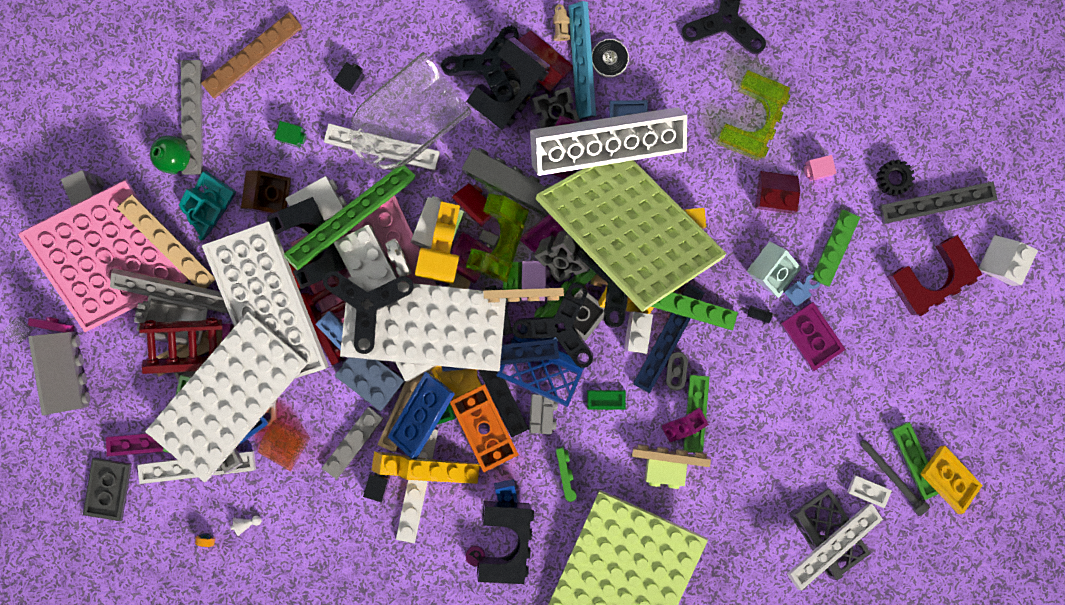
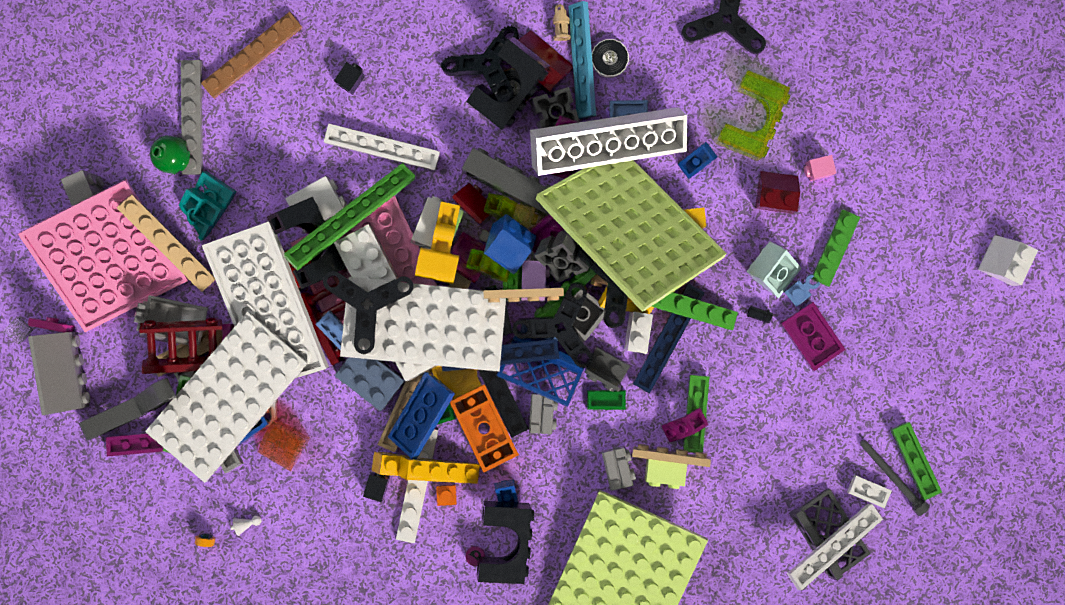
(107, 489): dark grey tile -> none
(117, 416): none -> dark grey beam
(167, 289): light grey plate -> none
(176, 470): white plate -> none
(265, 192): reddish brown slope -> none
(290, 134): green brick -> none
(352, 443): light grey plate -> none
(397, 256): white plate -> none
(406, 116): clear windscreen -> none
(446, 495): none -> orange plate
(509, 243): none -> blue slope
(525, 215): none -> clear yellow bracket
(566, 474): bright green plate -> none
(607, 369): none -> dark grey bracket
(617, 468): none -> light grey brick
(676, 371): dark grey plate -> none
(697, 160): none -> blue slope
(905, 172): black tyre -> none
(938, 202): dark grey plate -> none
(951, 479): yellow plate -> none
(961, 271): dark red arch -> none

